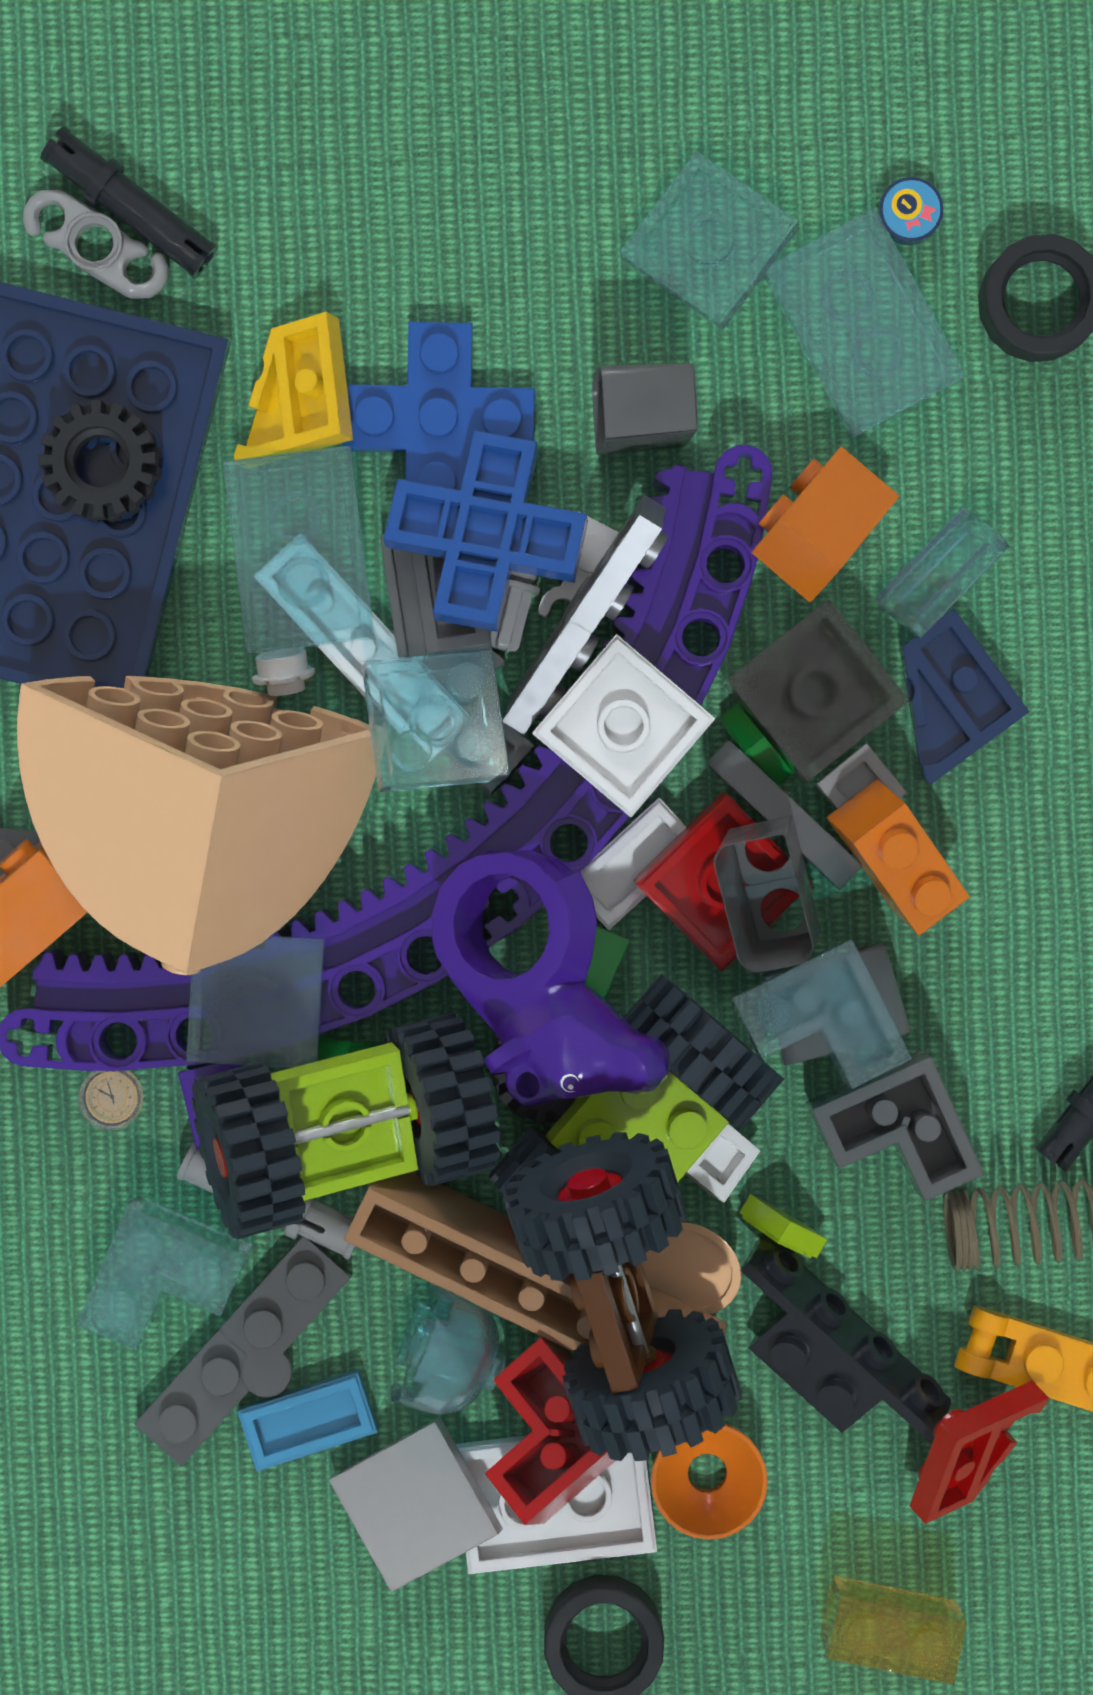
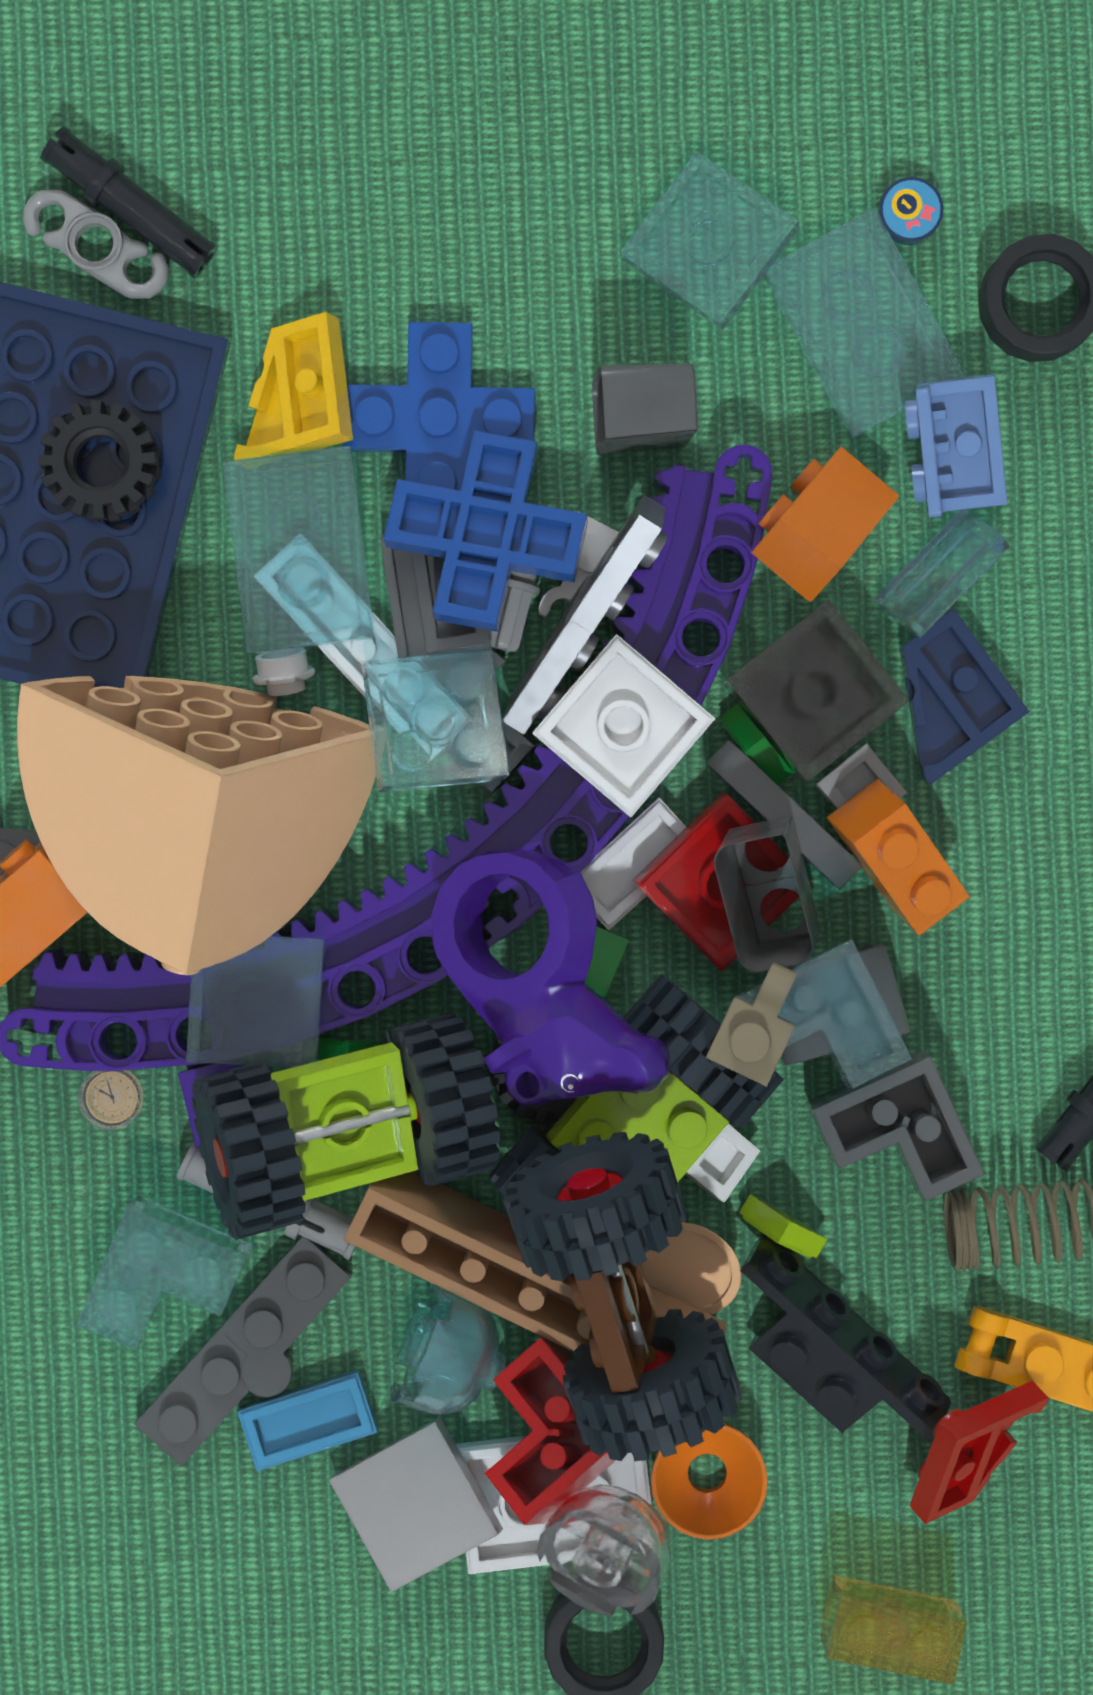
(606, 1549): none -> clear cylinder
(754, 1034): none -> dark tan plate
(958, 444): none -> medium blue bracket

